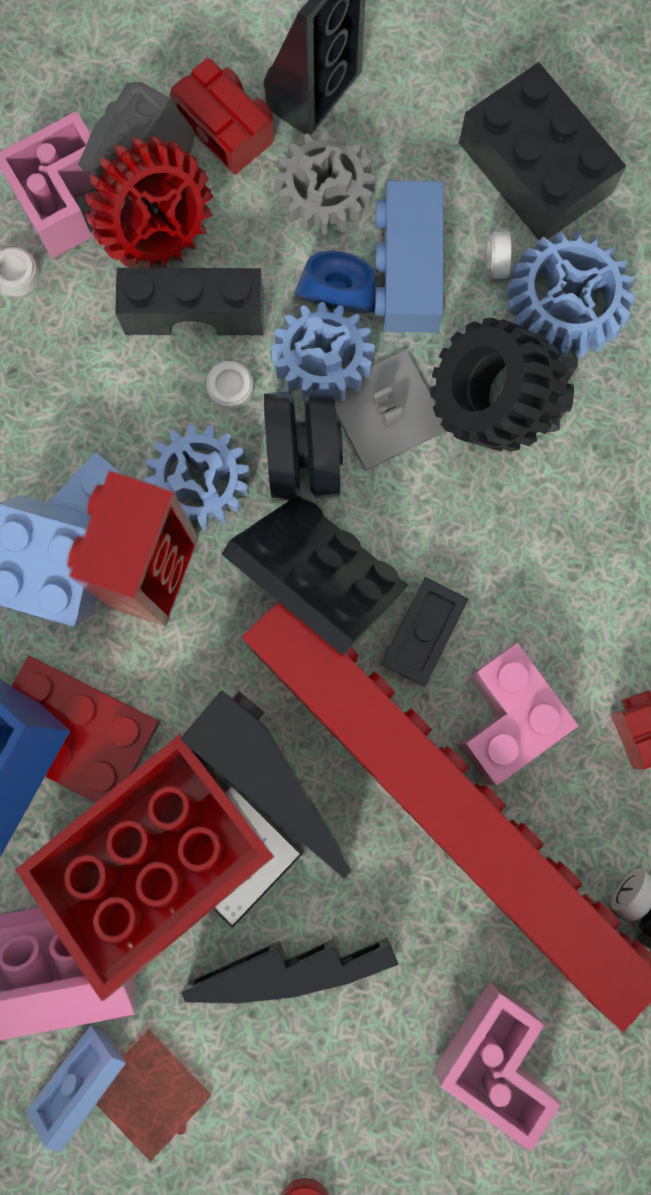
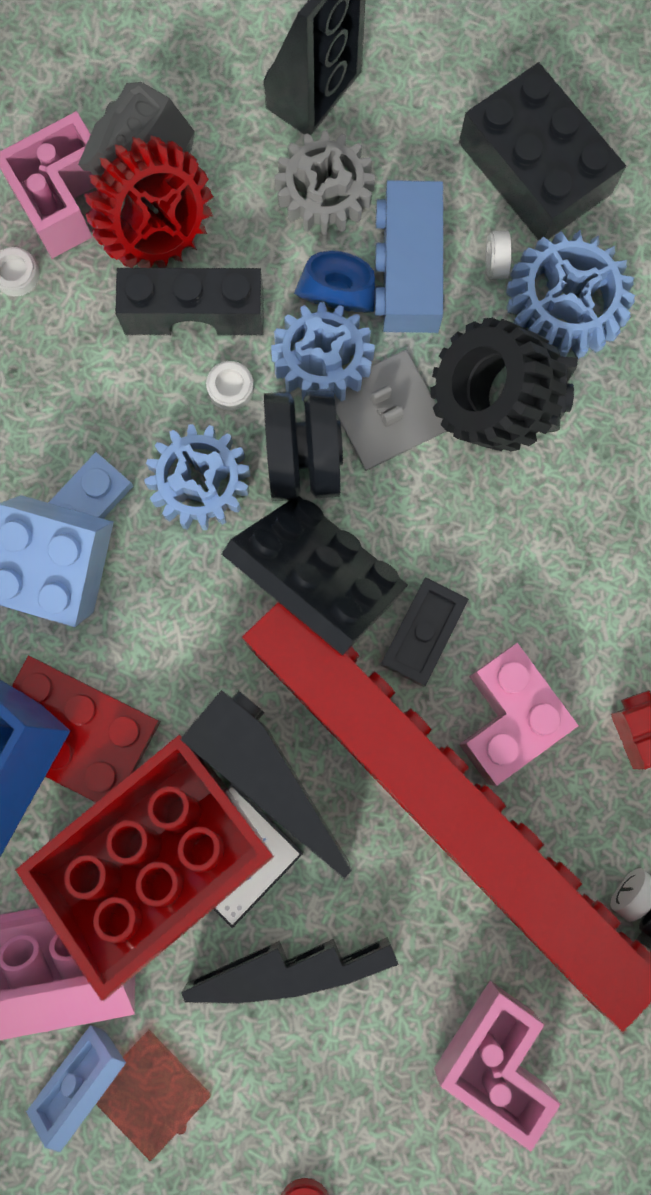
(134, 548): red brick -> none
(223, 114): red brick -> none

